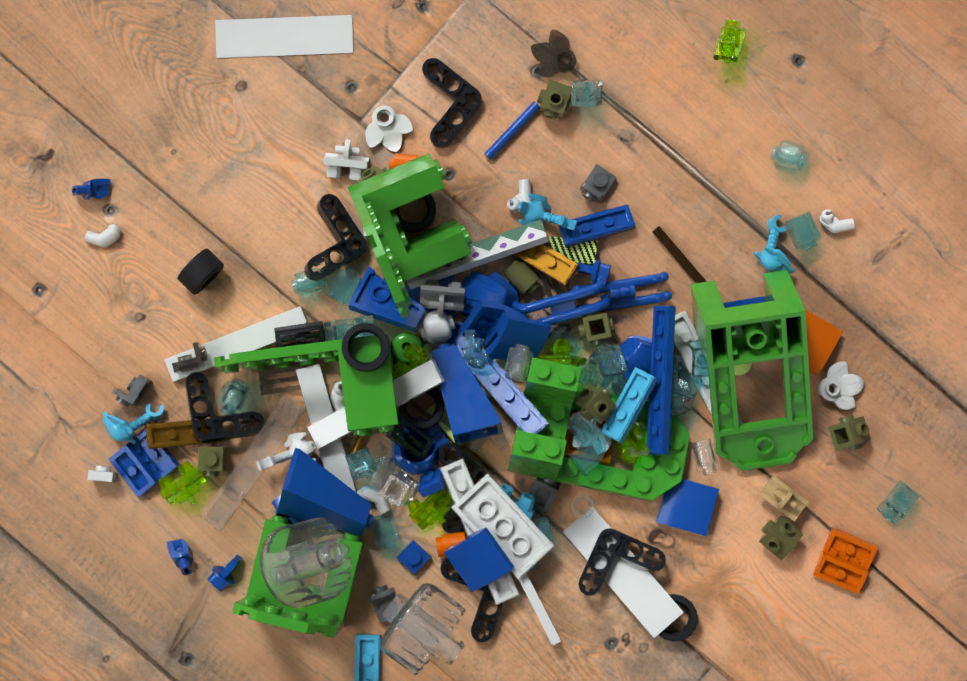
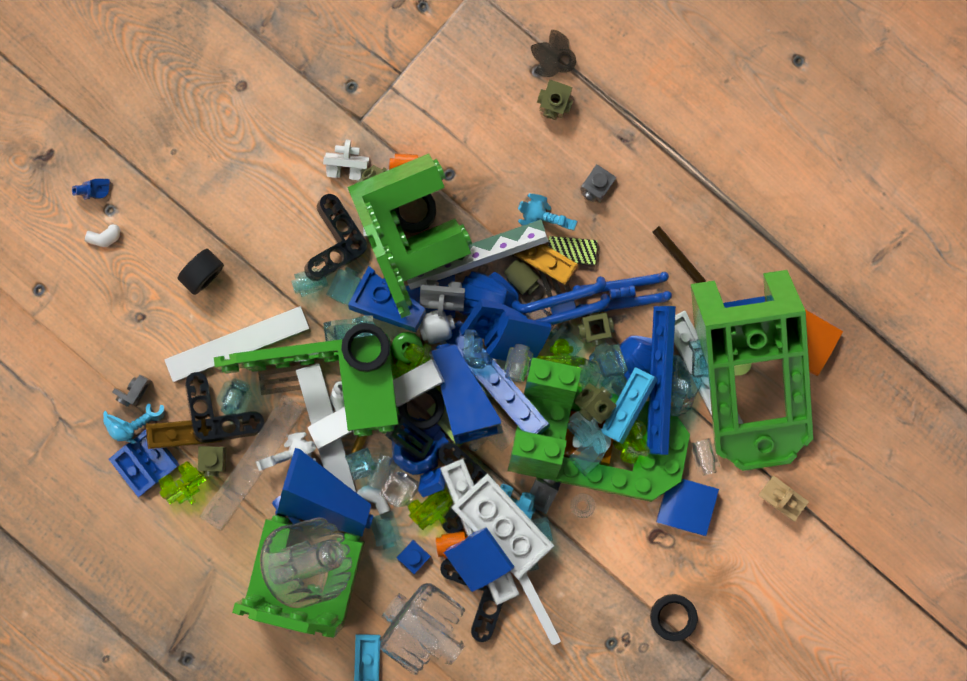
(102, 473): white plate -> none
(180, 555): blue piece -> none
(187, 363): clear smoke bracket -> none
(222, 576): blue piece -> none
(284, 36): white sticker -> none
(300, 336): black tile -> none
(381, 599): flat silver bracket -> none
(387, 132): white plate -> none
(457, 95): black beam -> none
(512, 130): blue bar -> none
(524, 190): white arm -> none
(586, 93): clear light blue brick -> none
(597, 270): blue piece -> none
(598, 226): blue tile -> none
(617, 549): black beam -> none
(629, 581): white sticker -> none
(730, 42): clear neon green hips -> none
(770, 257): medium azure piece -> none
(780, 537): olive brick -> none
(789, 157): clear light blue head -> none
(803, 231): clear light blue brick -> none
(835, 225): white arm -> none
(844, 386): white plate -> none
(845, 560): orange slope -> none
(849, 433): olive brick -> none
(897, 502): clear light blue bracket -> none

